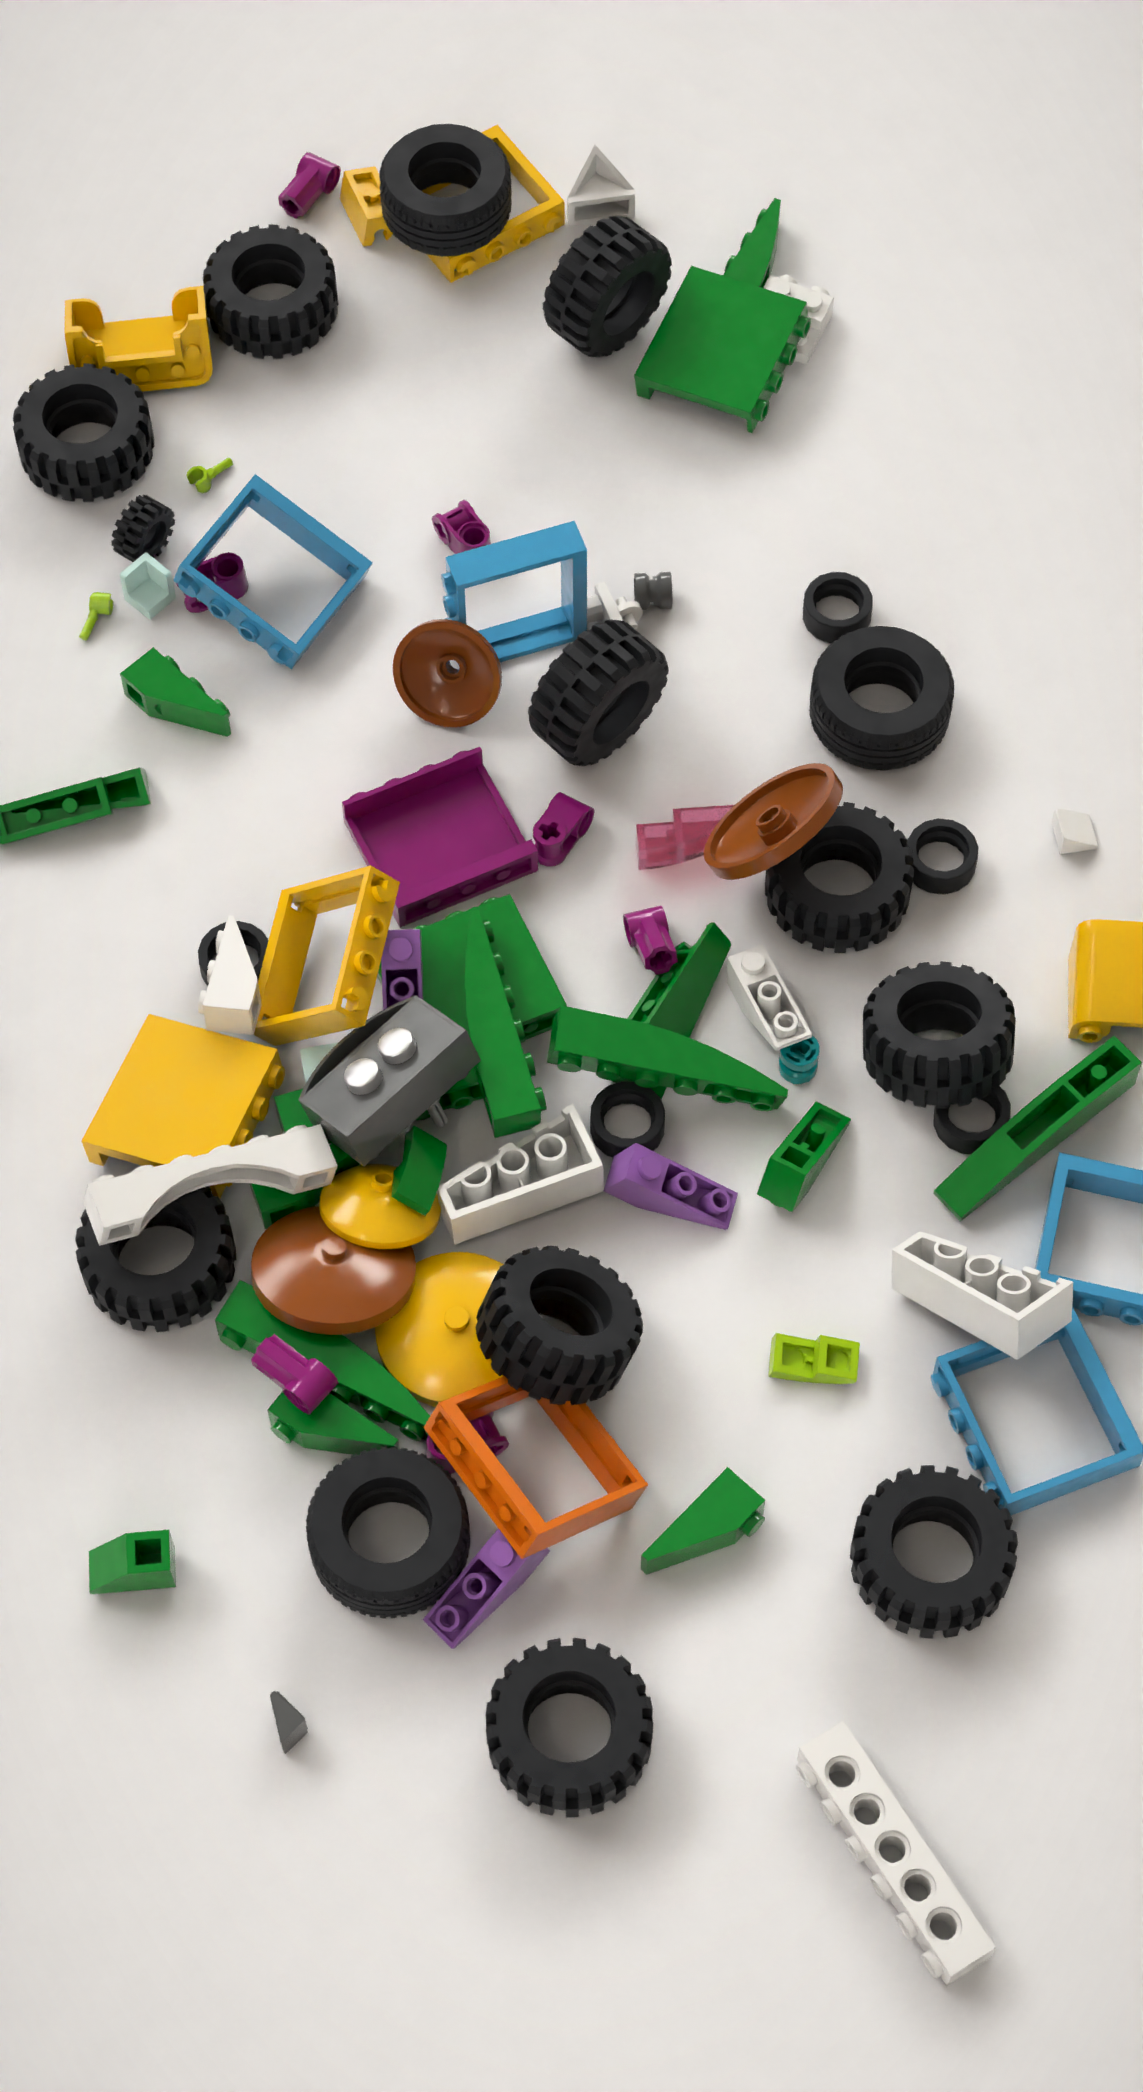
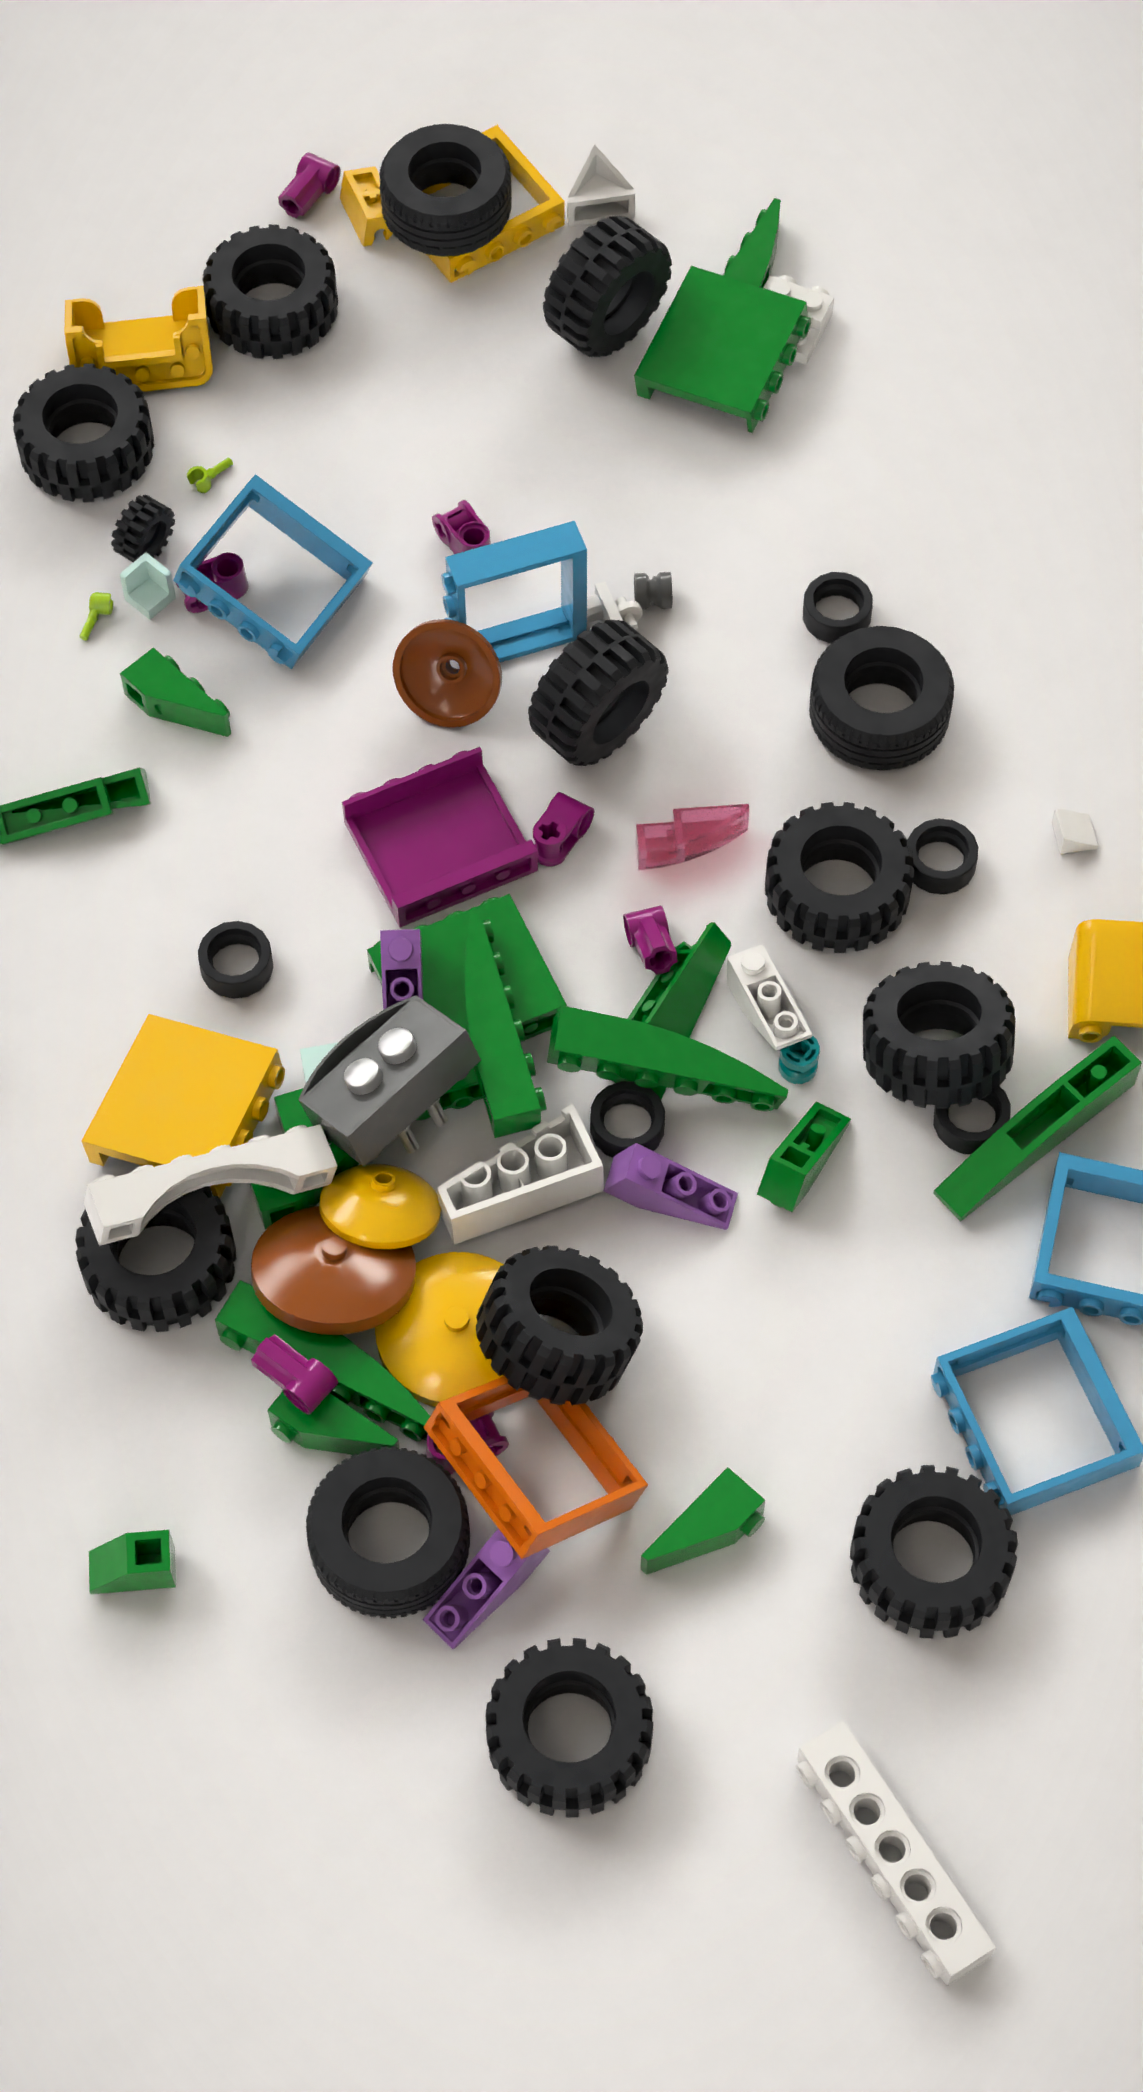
(233, 991): white slope -> none
(289, 945): yellow window -> none
(289, 1722): dark grey slope -> none
(420, 1171): green slope -> none
(773, 821): dark orange dish -> none
(812, 1361): lime slope -> none
(980, 1294): white wedge -> none

